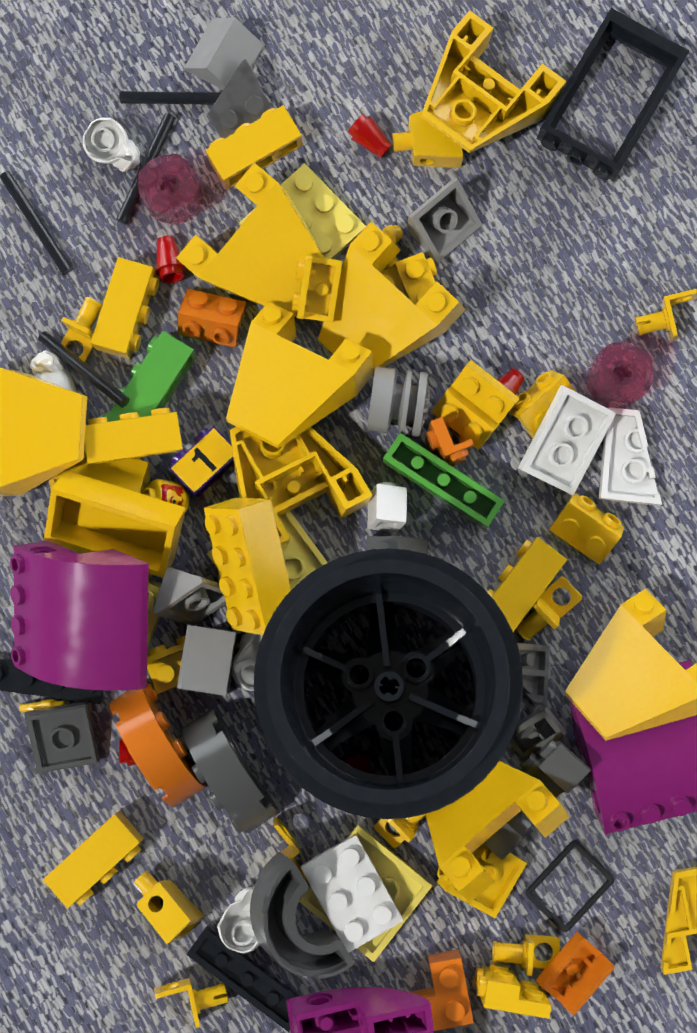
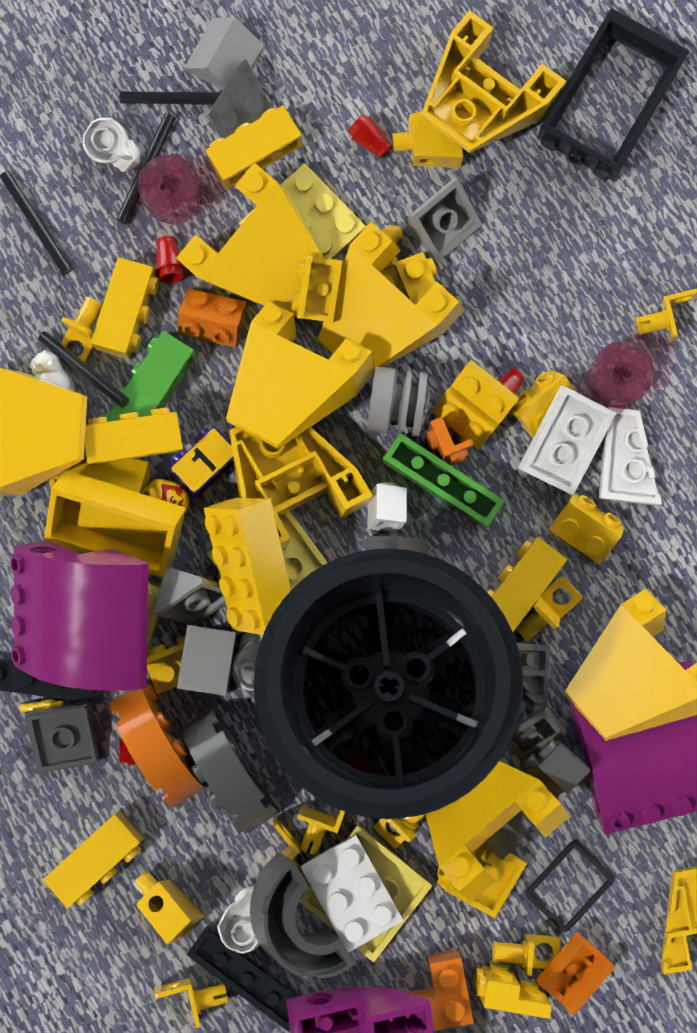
(317, 826): none -> yellow bracket

